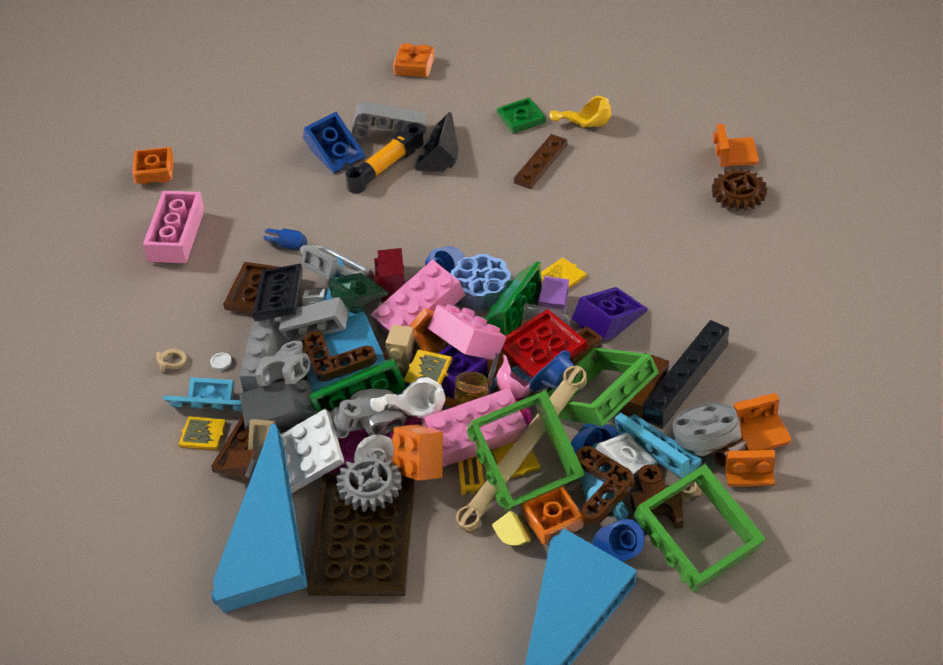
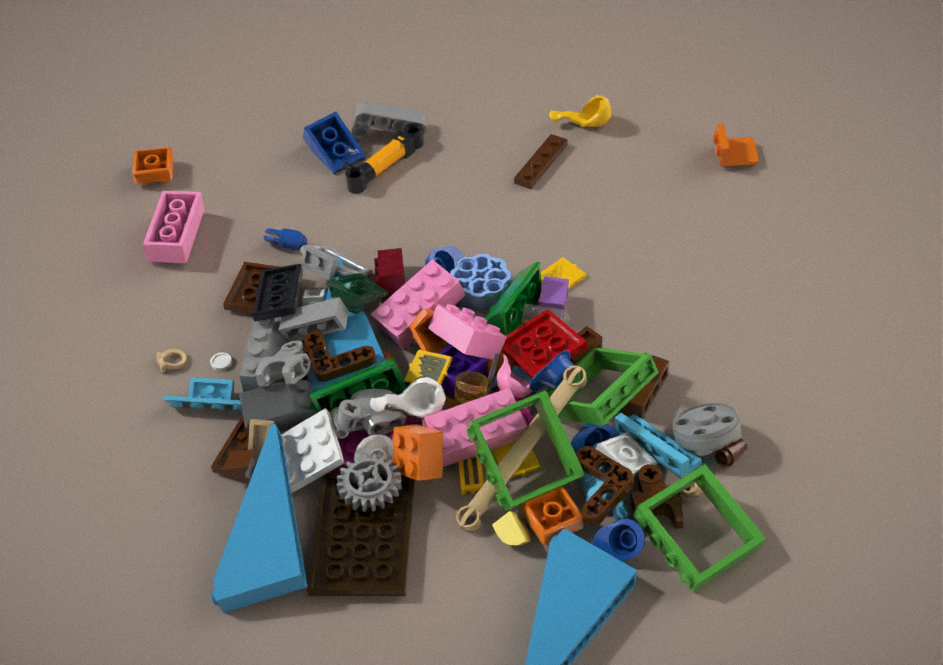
(202, 433): piece -> none
(401, 346): tan brick -> none
(413, 60): orange brick -> none
(441, 149): black wedge -> none
(521, 115): green tile -> none
(608, 312): dark purple slope -> none
(685, 374): black brick -> none
(739, 189): reddish brown gear -> none
(750, 468): orange bracket -> none
(761, 423): orange bracket -> none

